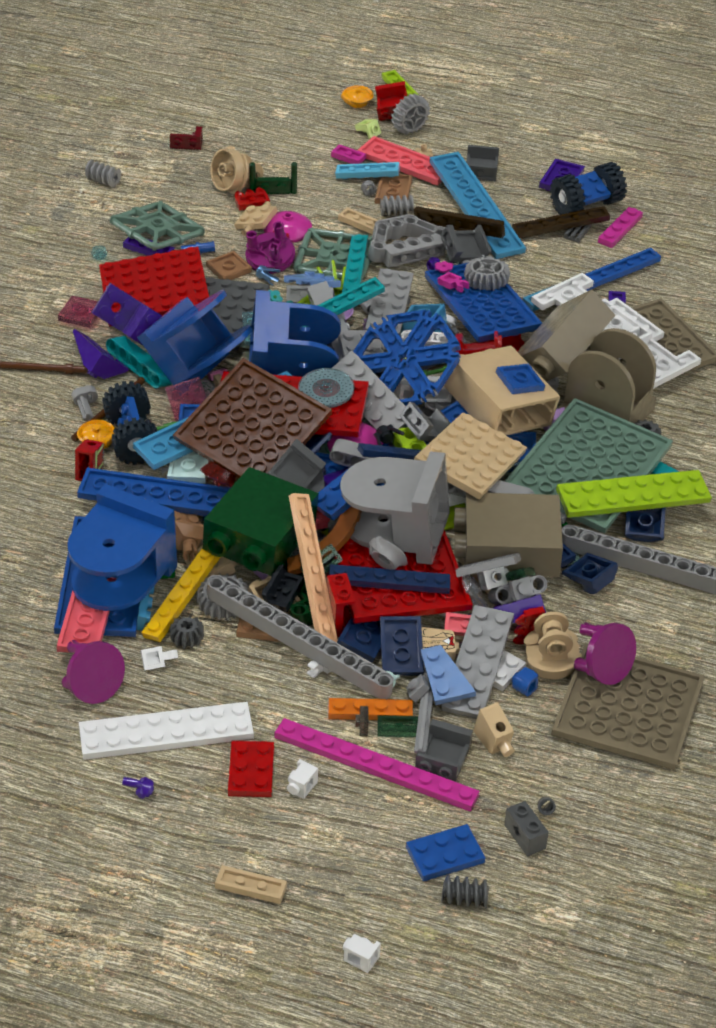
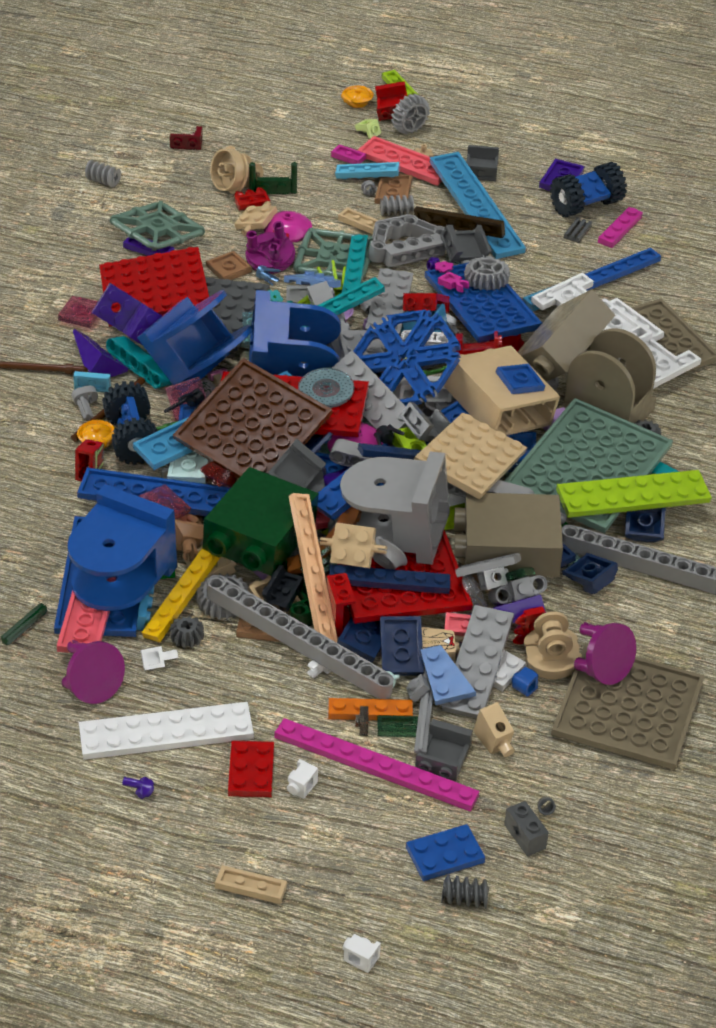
(24, 623): none -> dark green axle
(99, 252): clear light blue plate -> none
(99, 381): none -> medium azure plate
(165, 496): none -> clear pink plate
(192, 399): none -> black plant
(203, 247): blue pin -> none
(353, 545): none -> tan plate
(424, 301): none -> red panel
(561, 222): dark brown plate -> none
(617, 294): dark purple plate -> none

